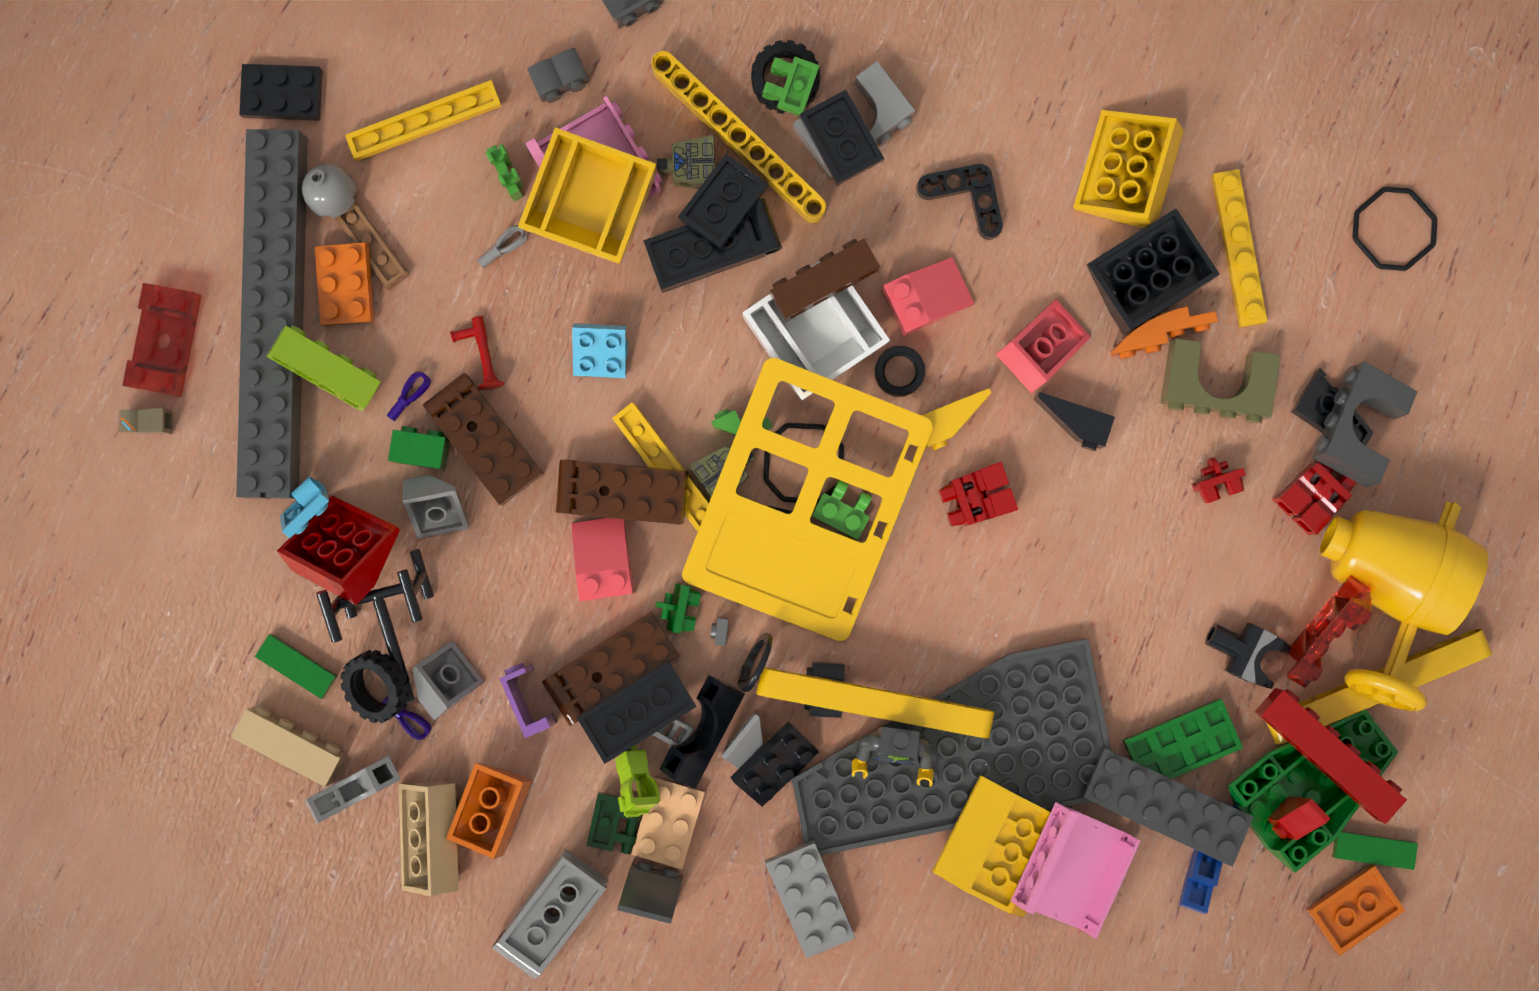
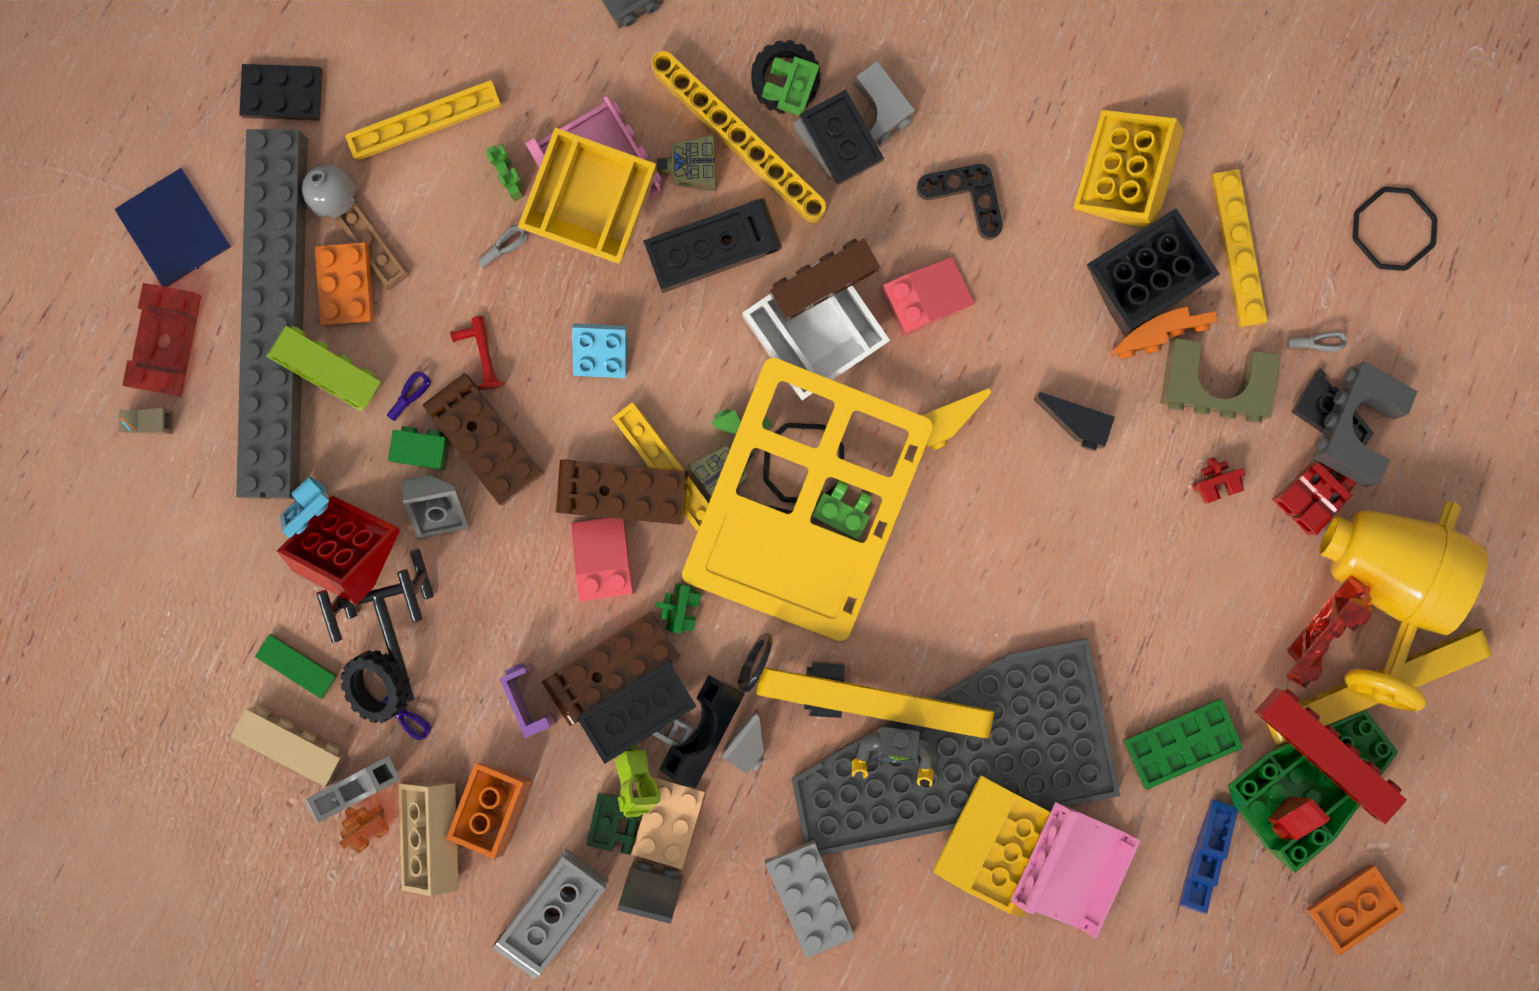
(172, 228): none -> clear blue piece
(361, 822): none -> clear orange hips
(444, 680): light grey slope -> none
(558, 75): dark grey brick -> none
(719, 631): flat silver plate -> none
(723, 201): black plate -> none
(774, 764): black plate -> none
(908, 353): black tyre -> none
(995, 504): red hips -> none
(1043, 346): coral slope -> none
(1167, 807): dark grey plate -> none
(1246, 651): black connector -> none
(1309, 342): none -> light grey piece
(1375, 850): green tile -> none

